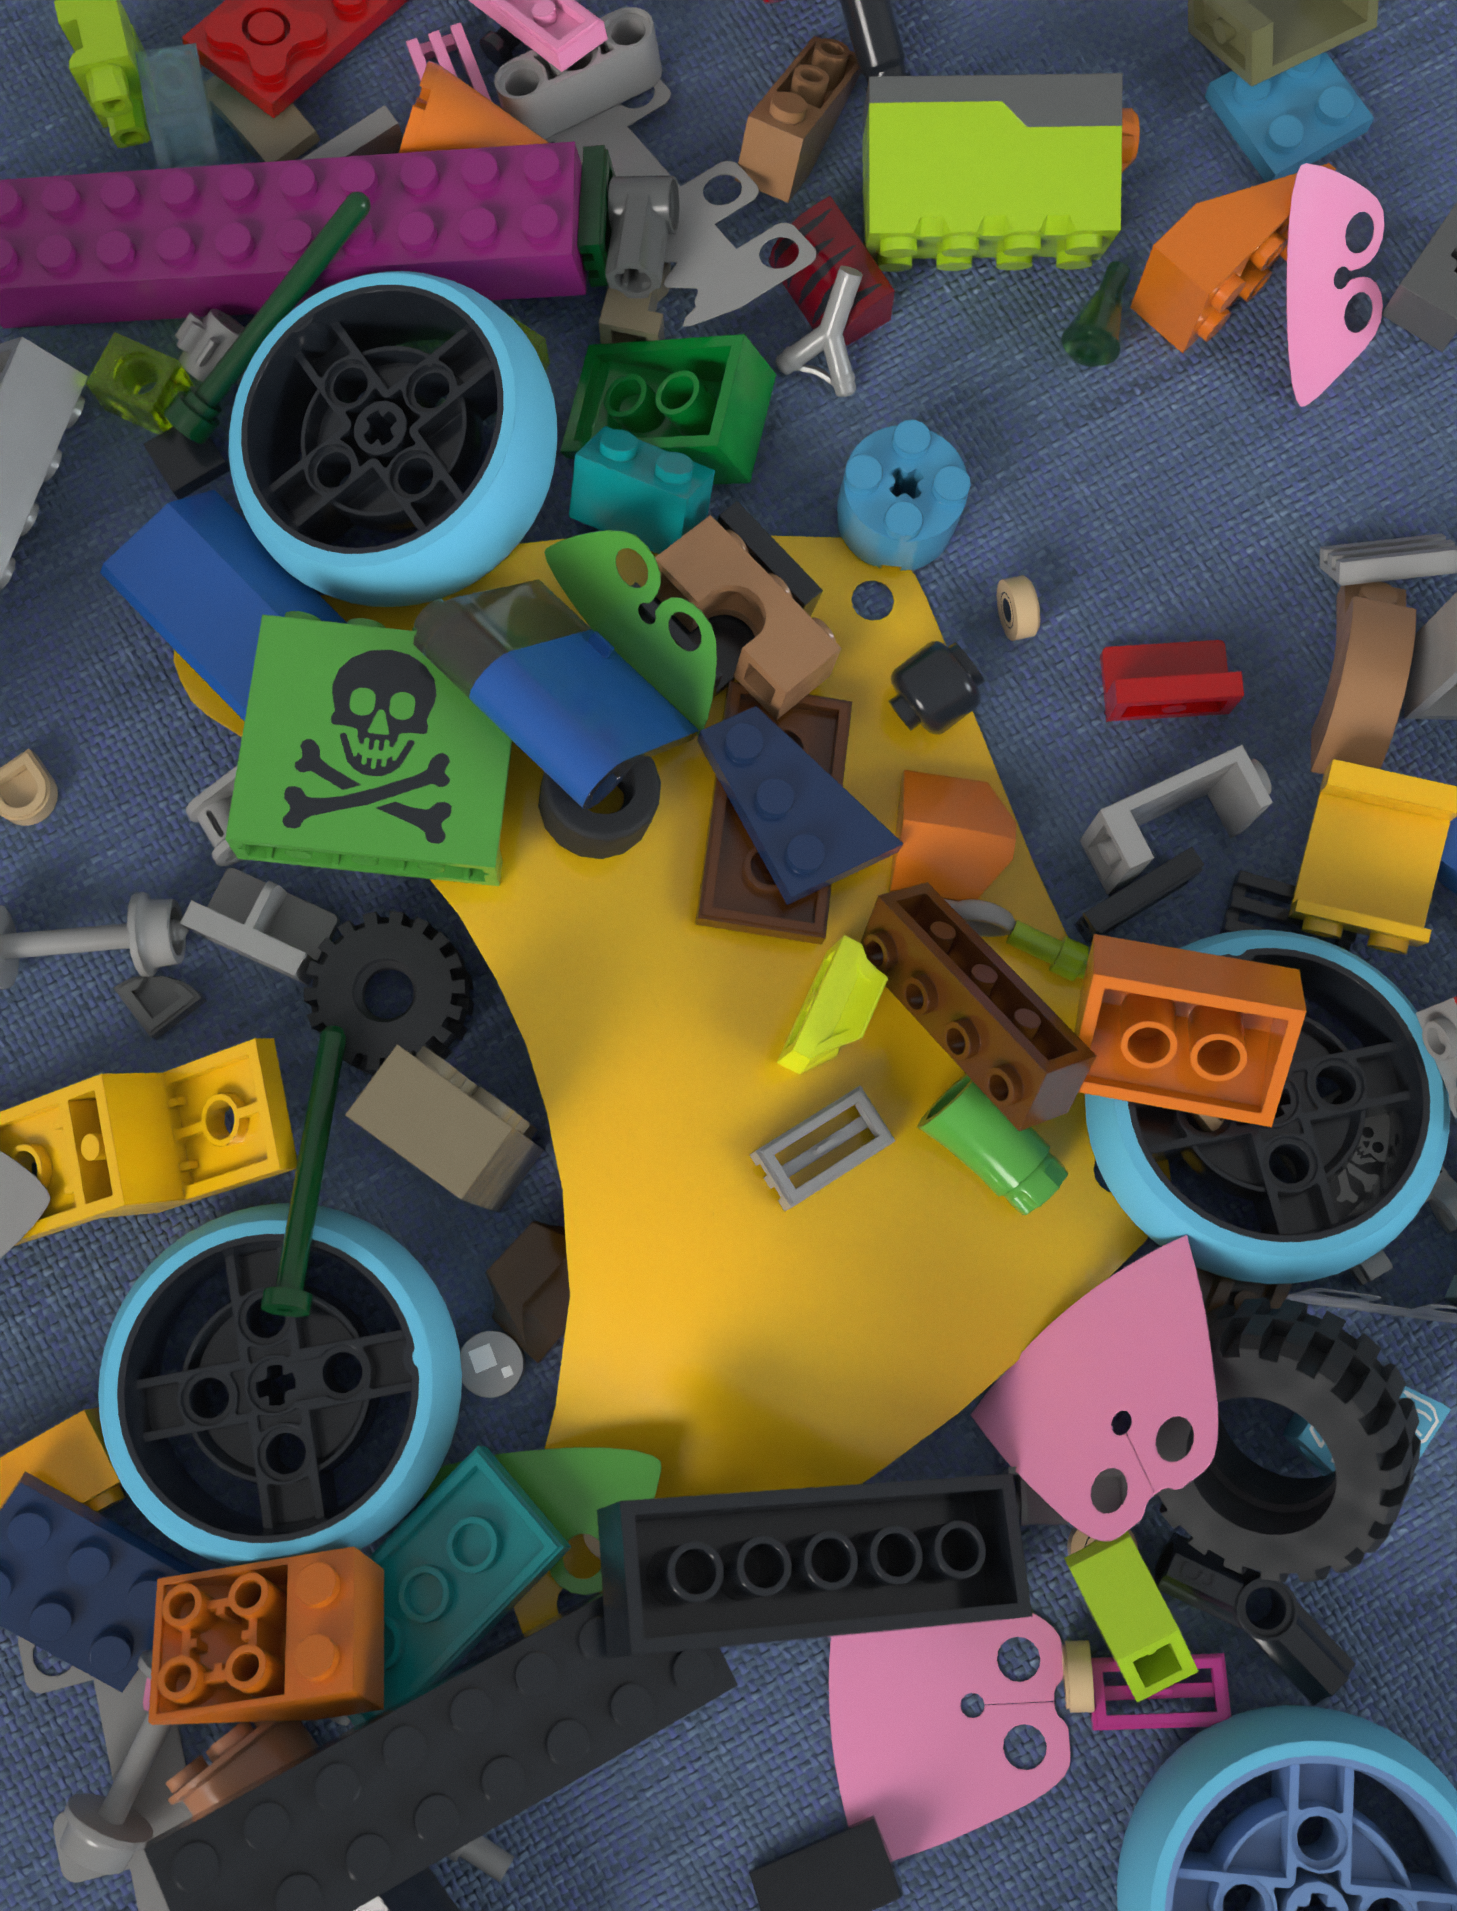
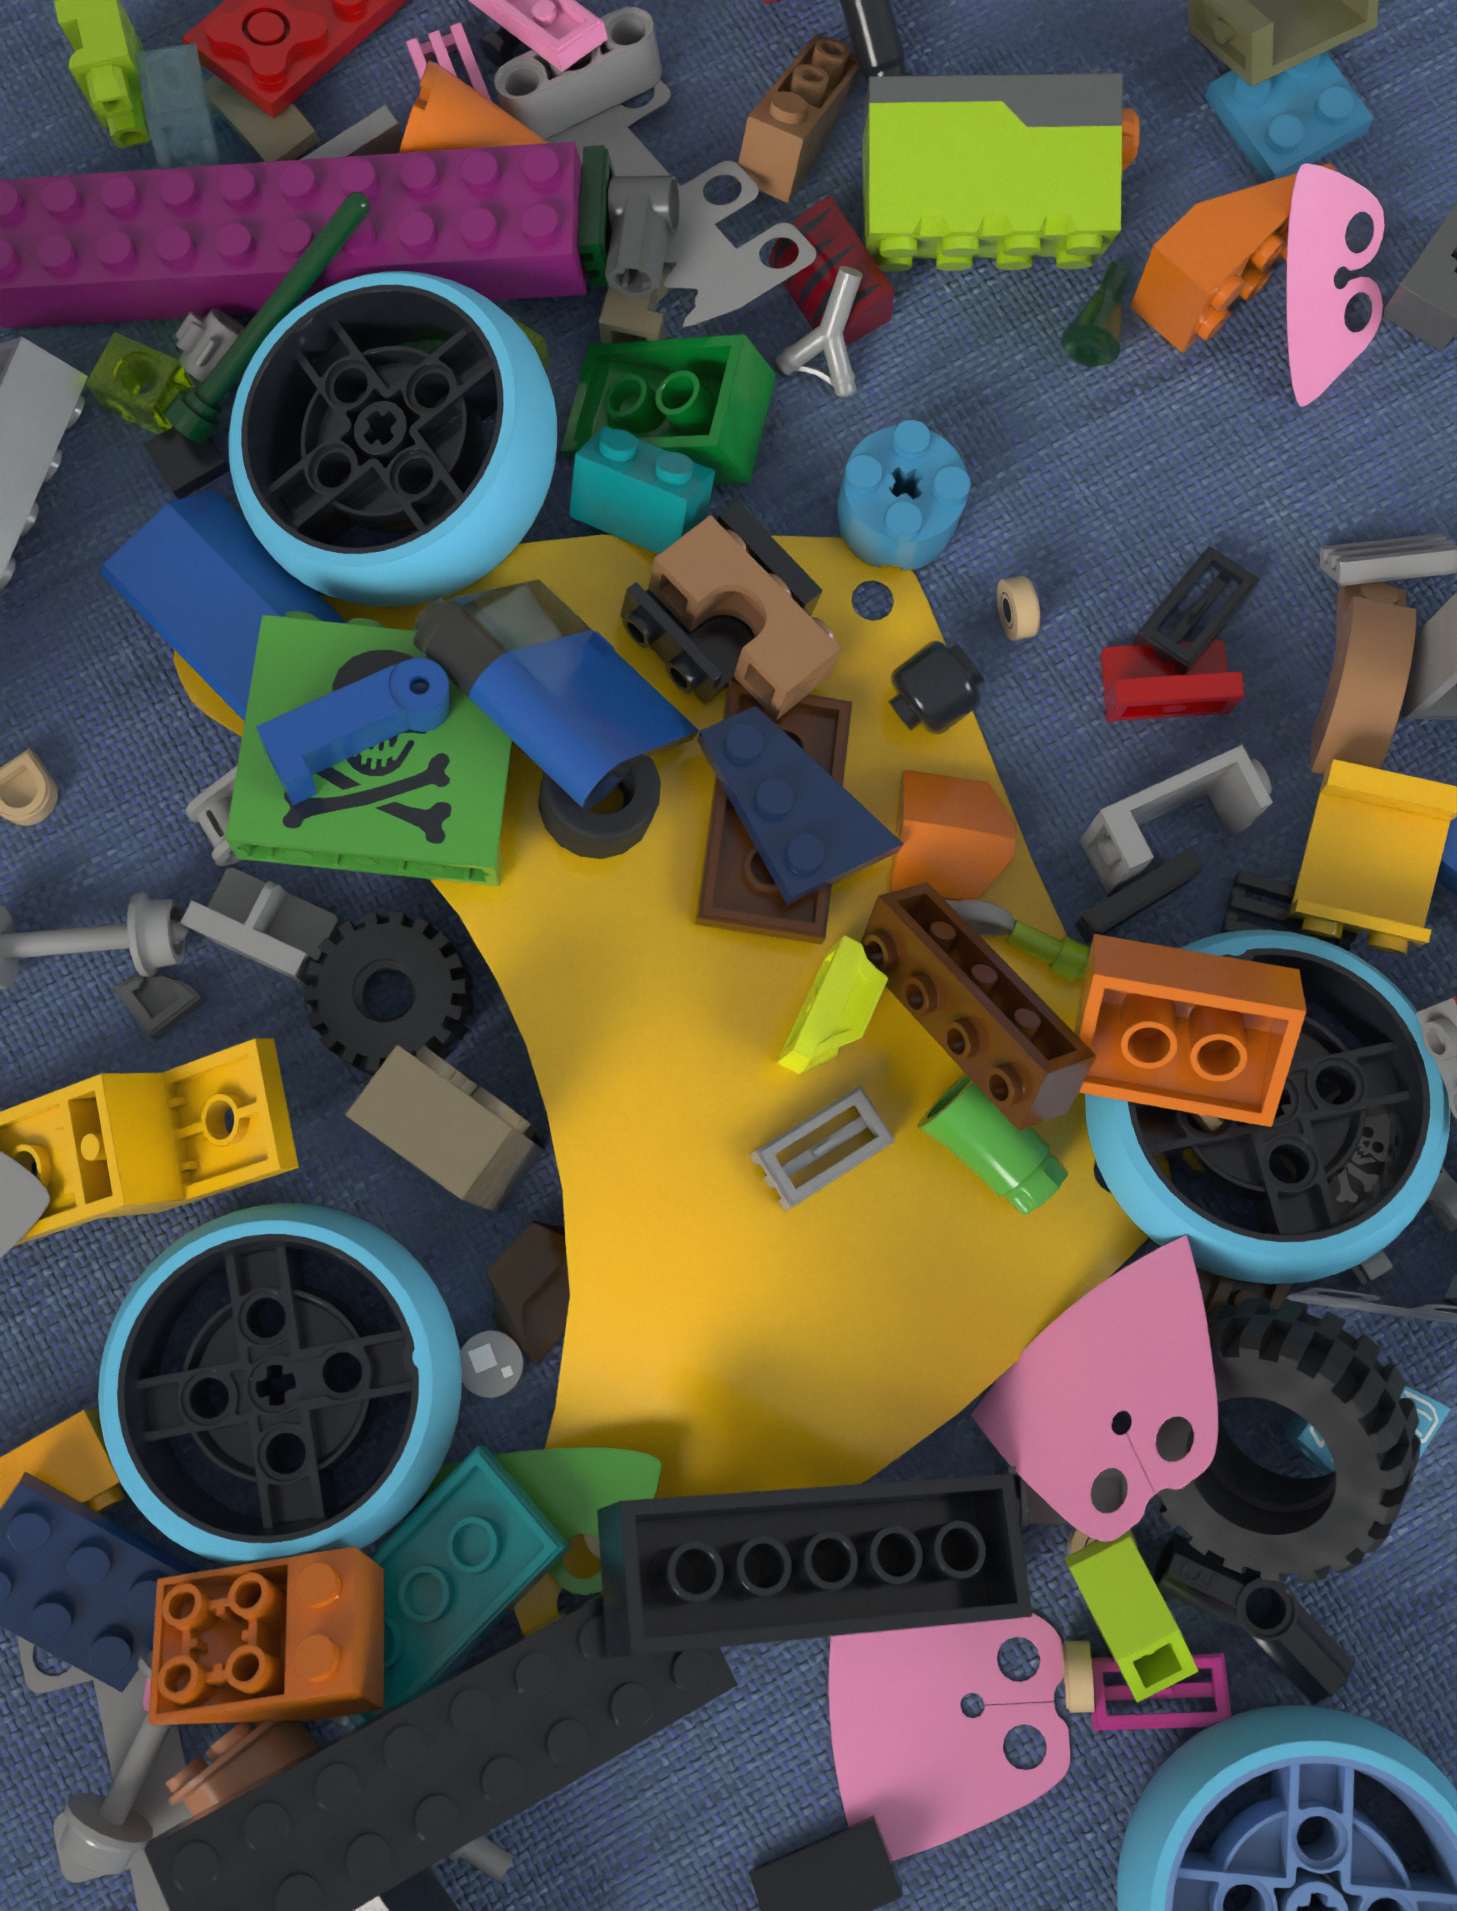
(288, 1295): dark green bar -> none
(353, 720): none -> blue leg
(610, 606): bright green piece -> none
(1169, 646): none -> black tile

